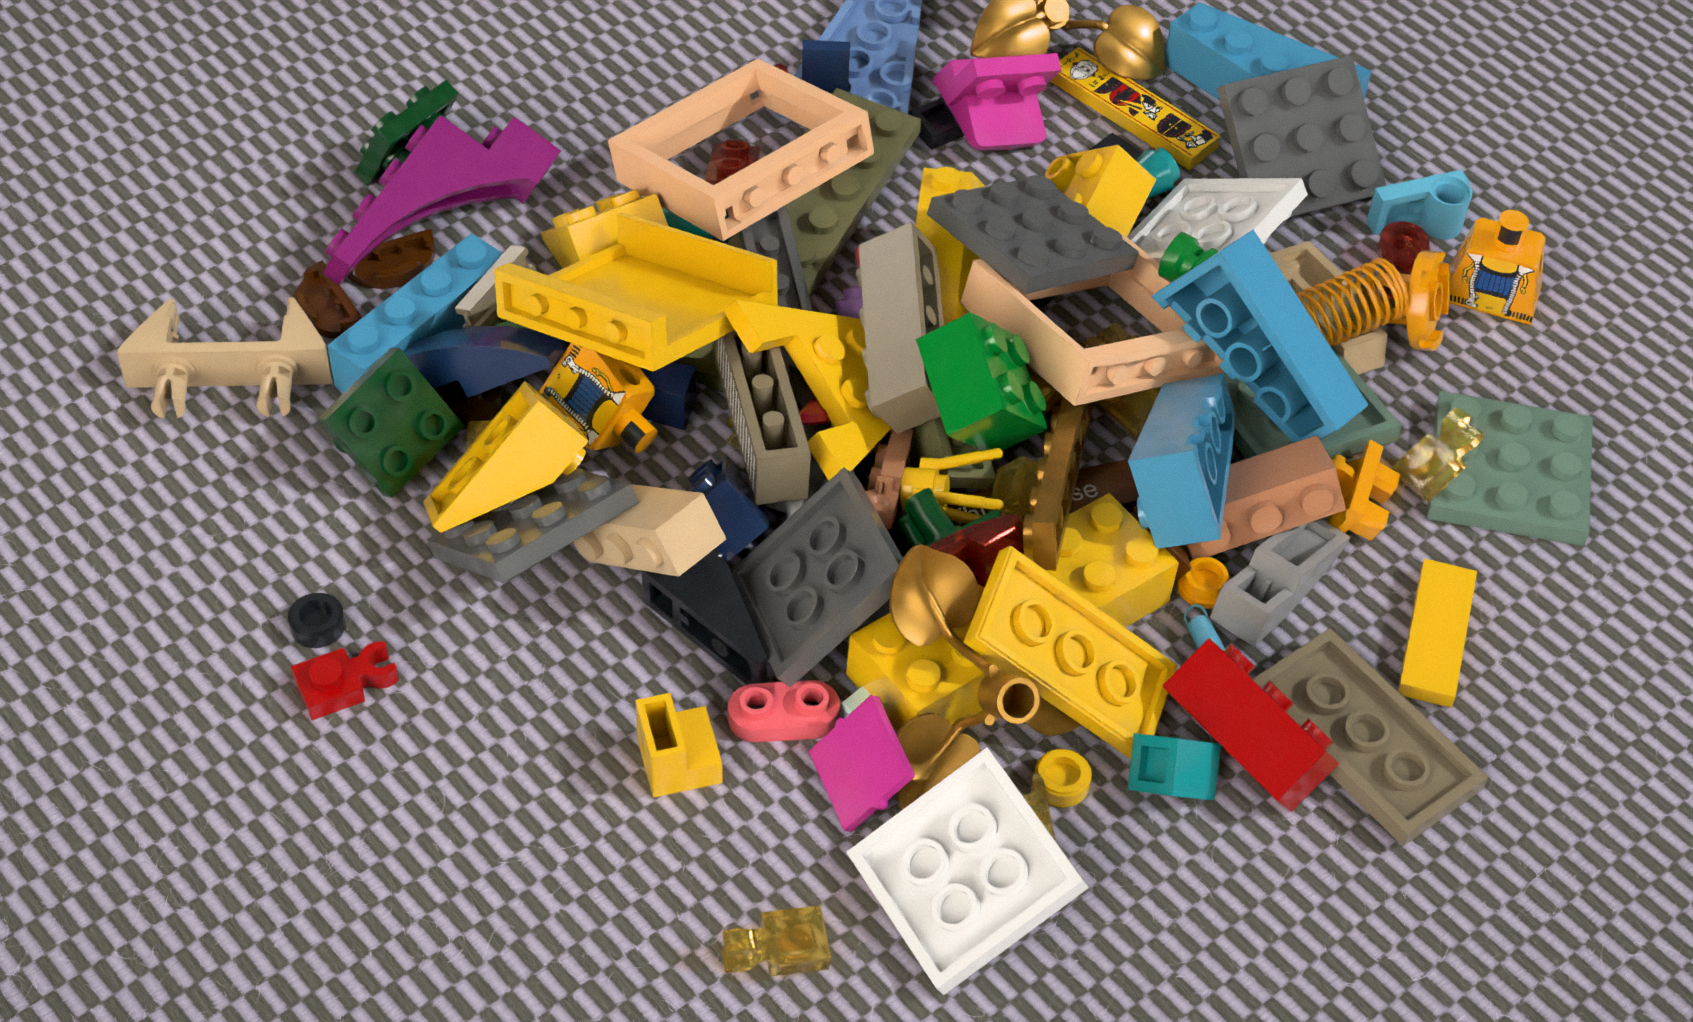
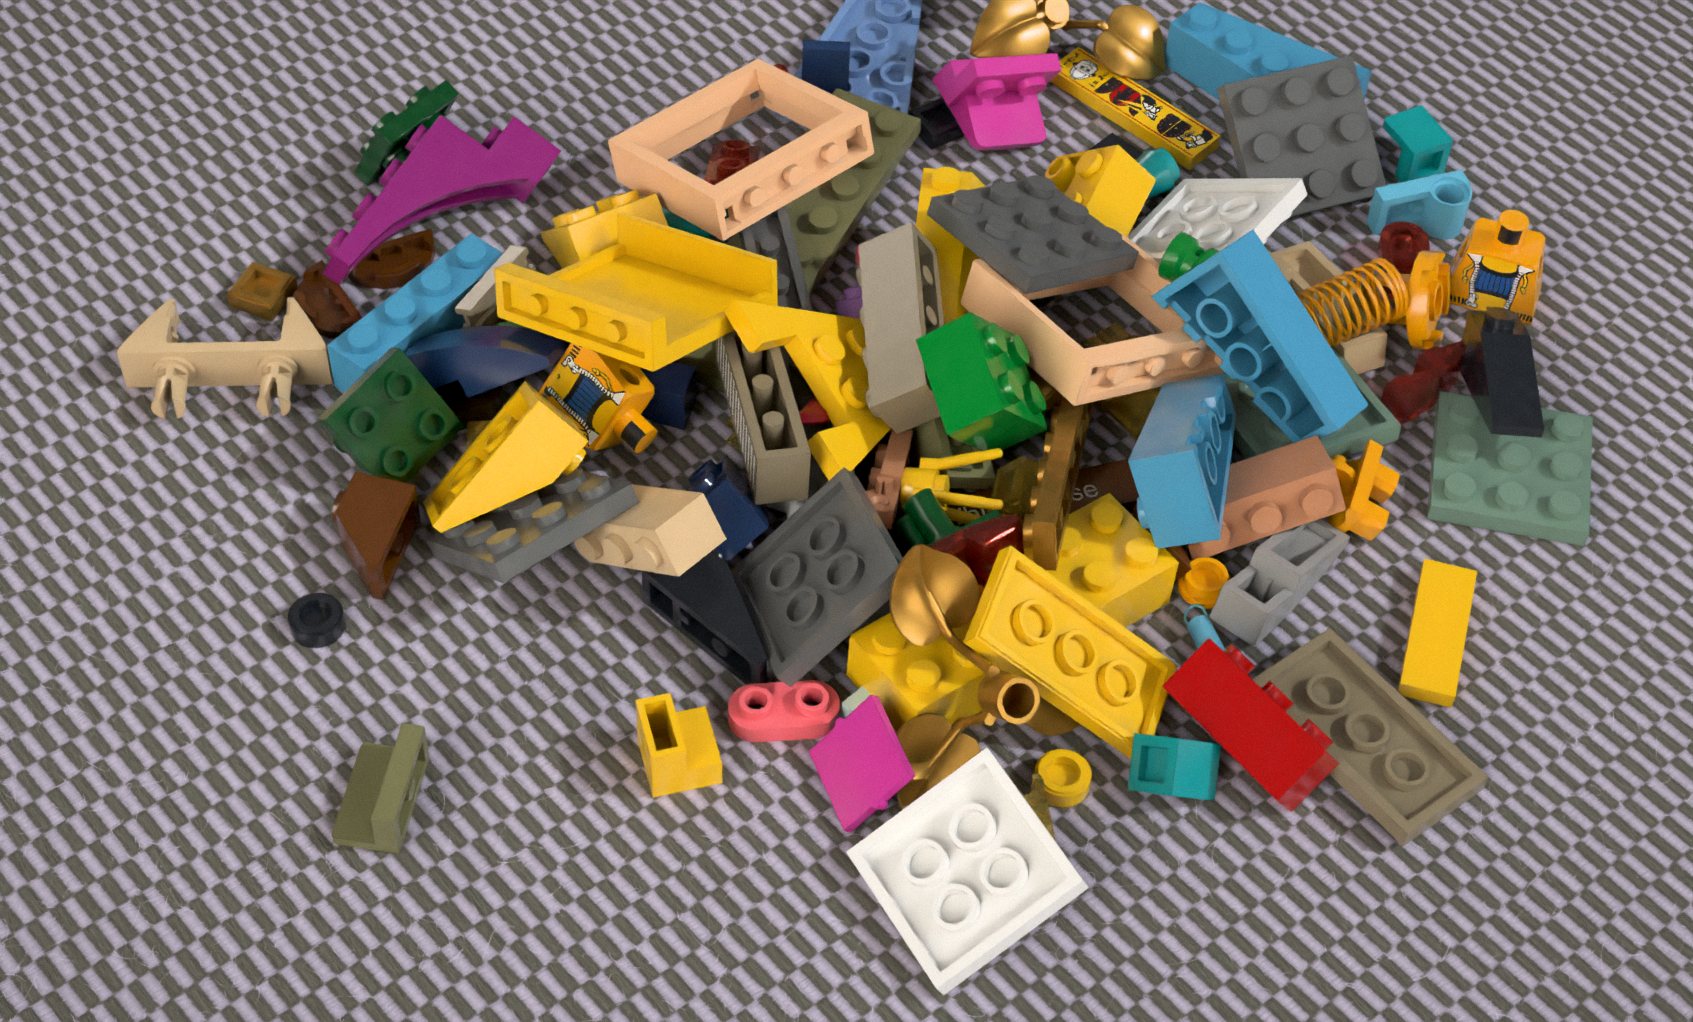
(262, 291): none -> pearl gold tile
(337, 682): red plate -> none
(376, 526): none -> reddish brown slope
(383, 792): none -> olive panel
(788, 941): clear yellow plate -> none
(1416, 393): none -> clear red slope
(1422, 142): none -> teal panel
(1436, 462): clear yellow plate -> none
(1502, 372): none -> black slope

